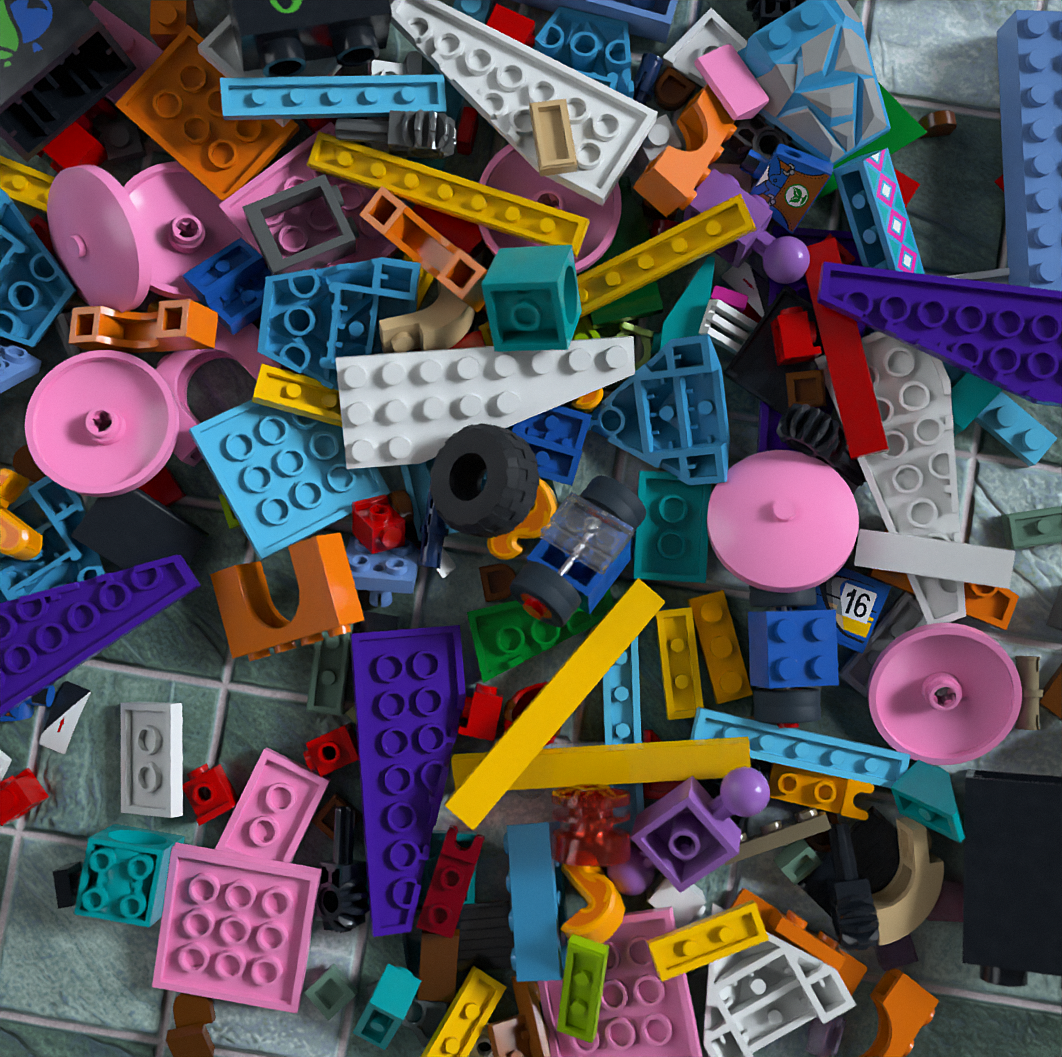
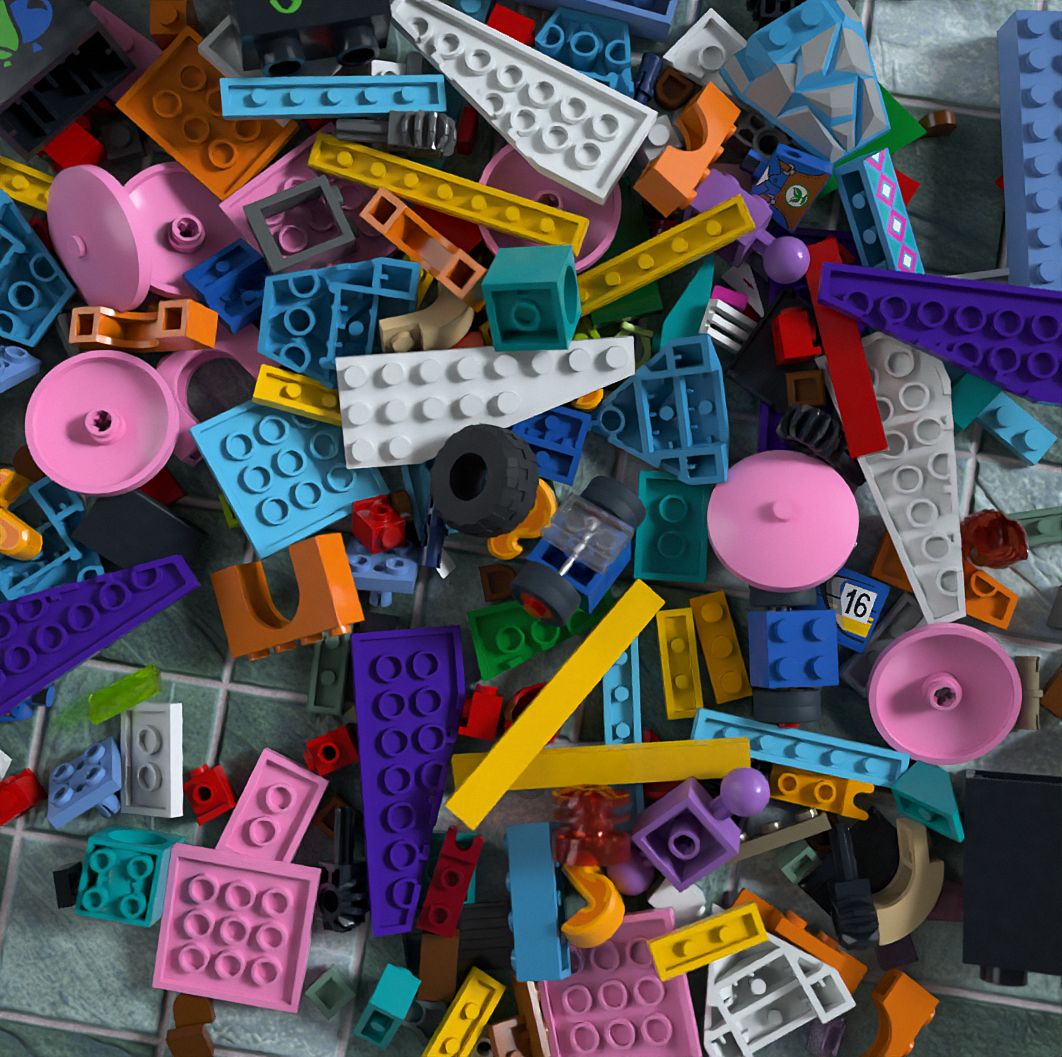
(64, 717): sticker -> none
(86, 783): none -> medium blue plate
(124, 694): none -> clear neon green tile
(553, 137): tan tile -> none
(582, 988): lime tile -> none
(732, 82): bright pink slope -> none
(935, 558): white tile -> none
(993, 539): none -> clear red hair

